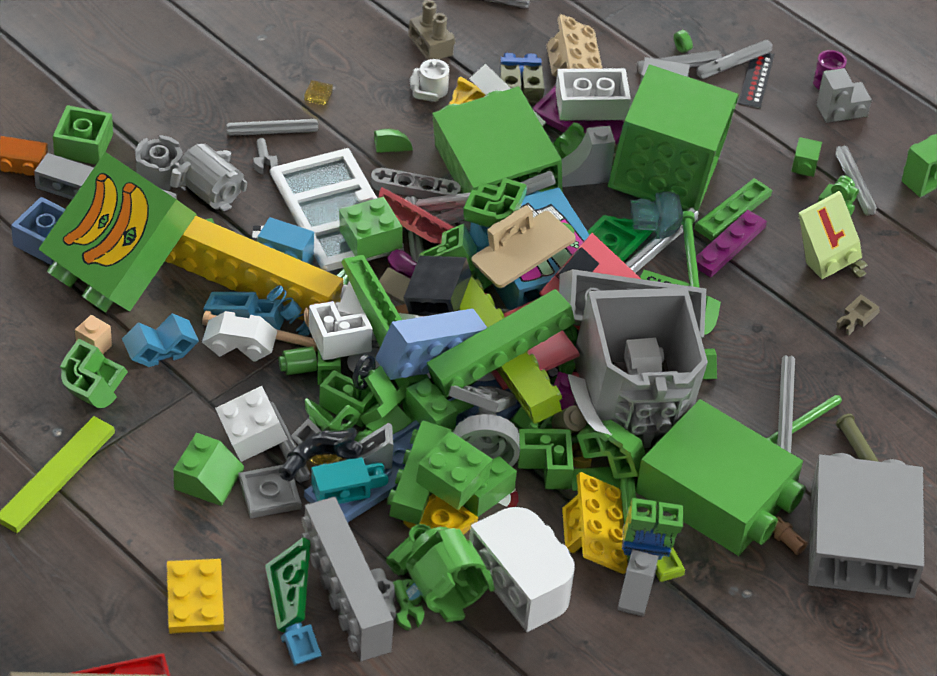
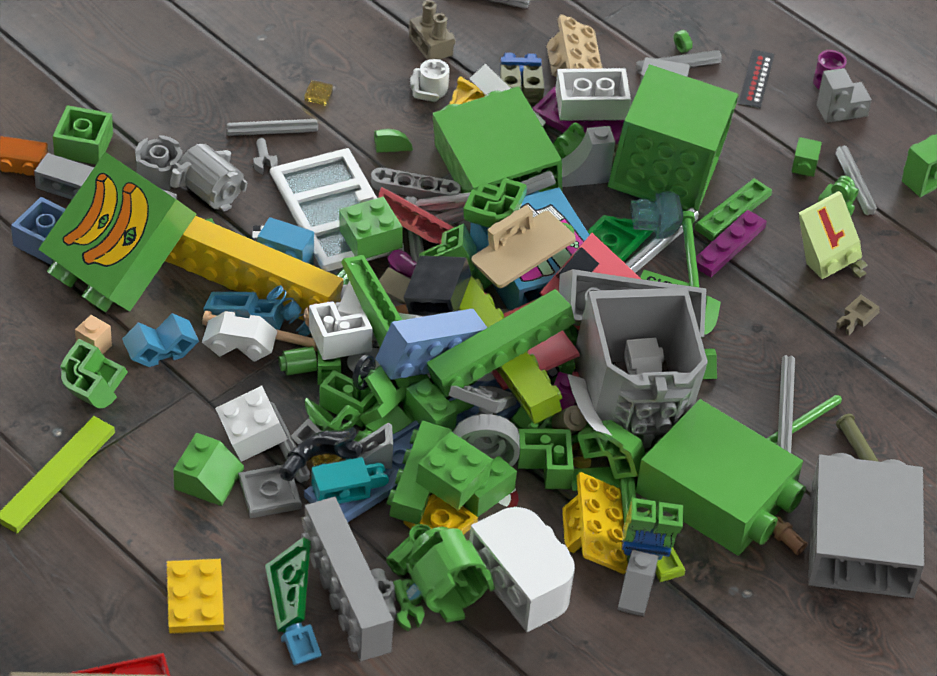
(734, 59): light grey axle -> none

